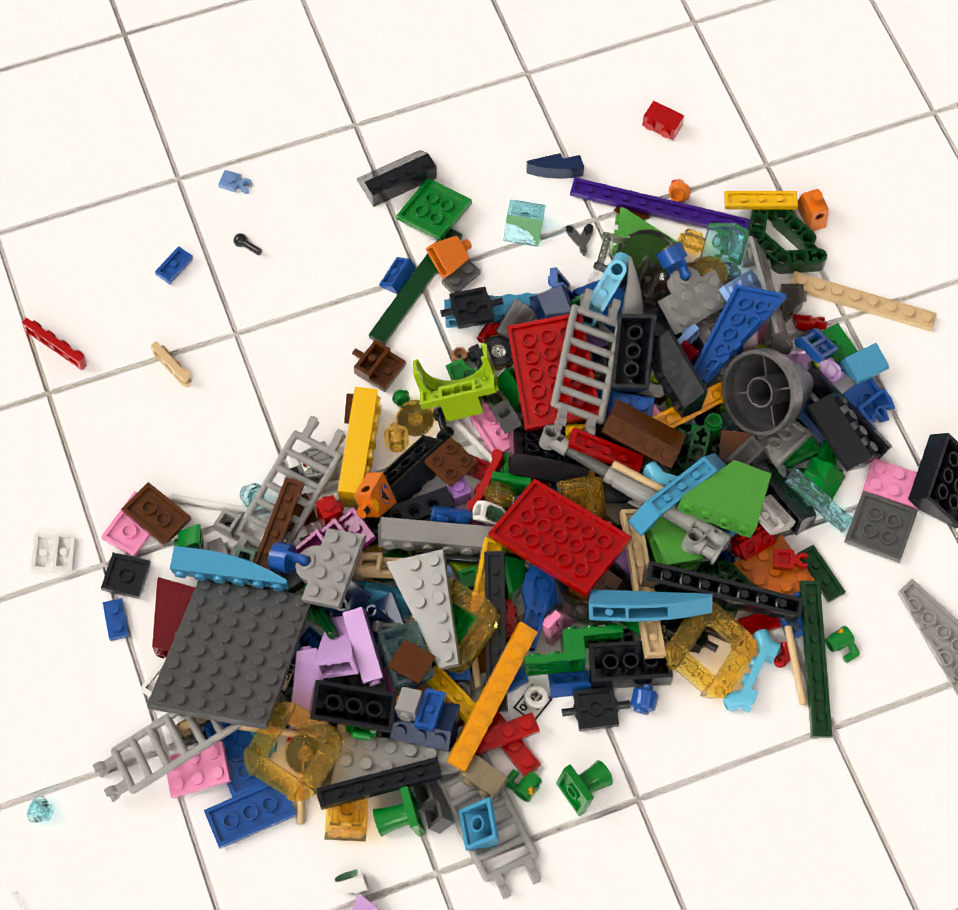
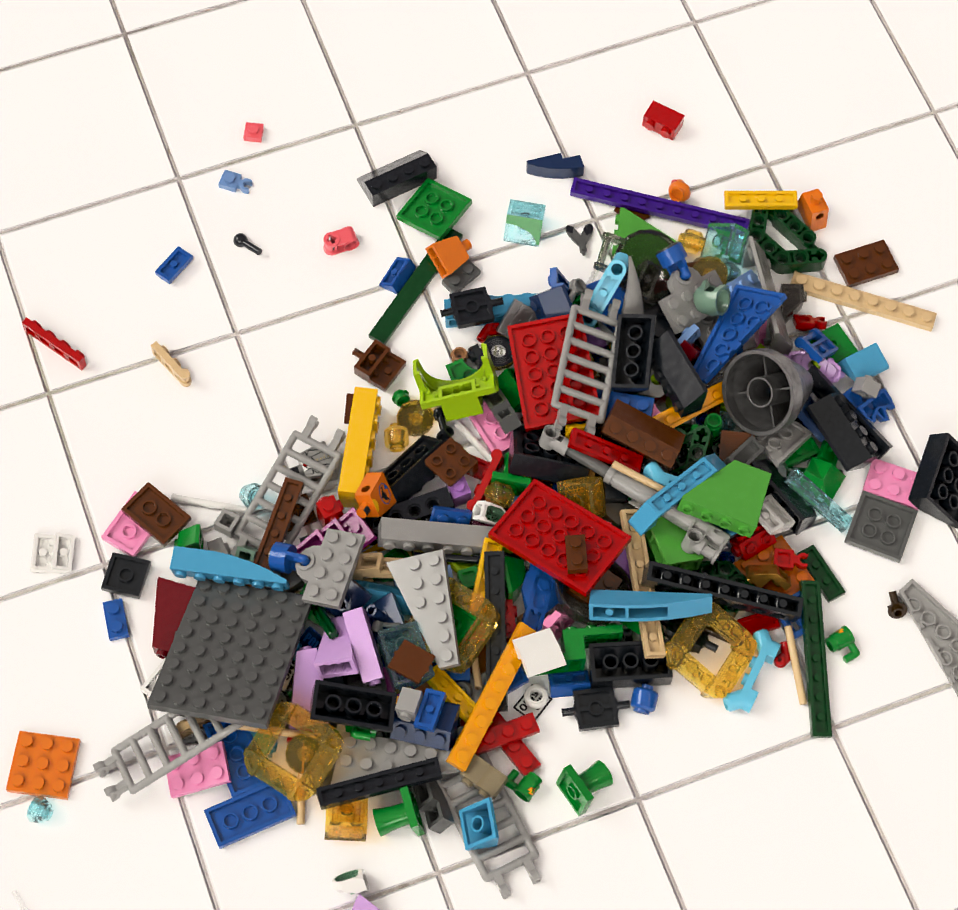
(43, 765): none -> orange plate
(253, 132): none -> coral plate
(341, 240): none -> coral piece
(539, 652): none -> white slope
(576, 554): none -> reddish brown plate
(577, 287): none -> light grey plate
(712, 299): none -> sand green piece
(762, 574): none -> pearl gold slope
(865, 263): none -> reddish brown plate
(866, 387): none -> light grey plate
(896, 609): none -> dark brown plate

